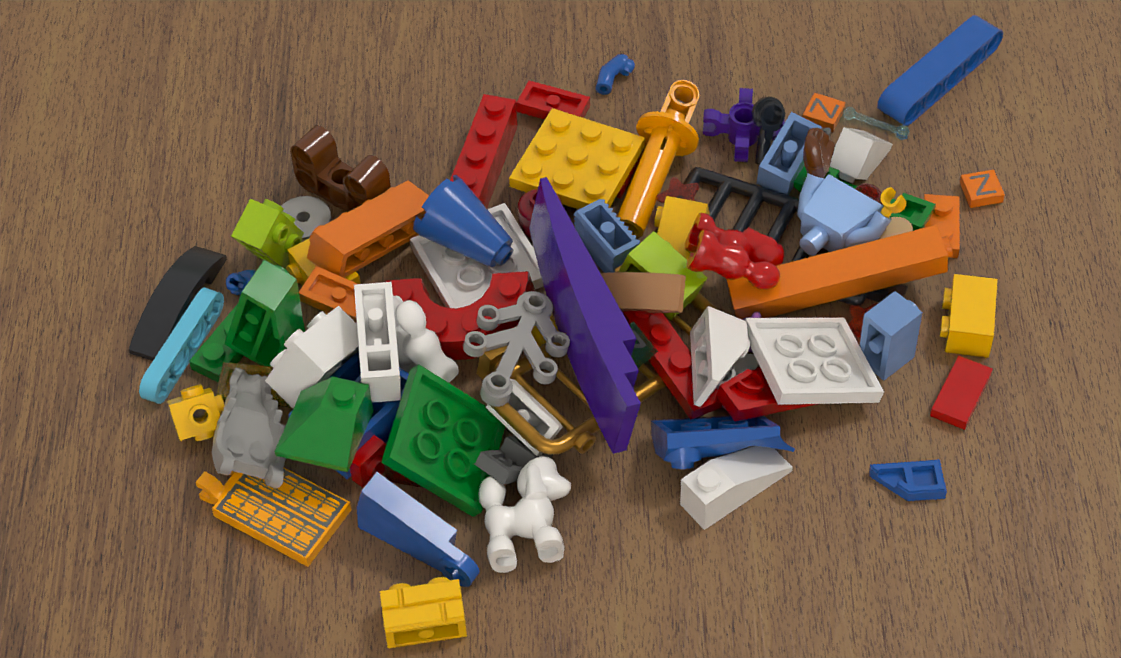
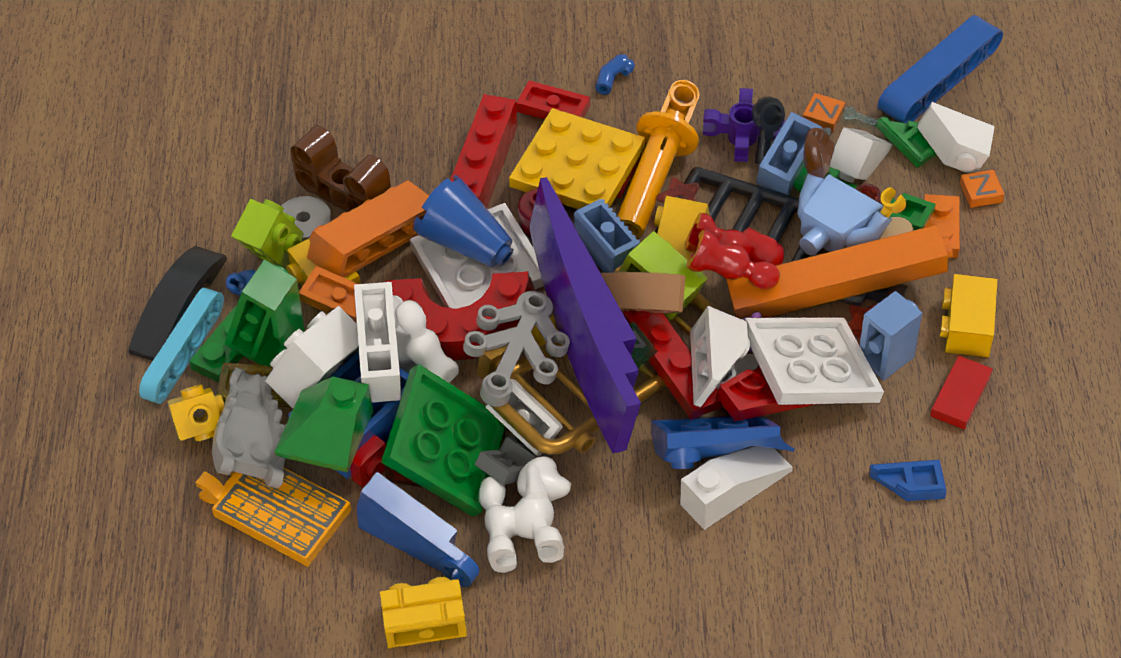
(907, 140): none -> green tile
(957, 138): none -> white slope

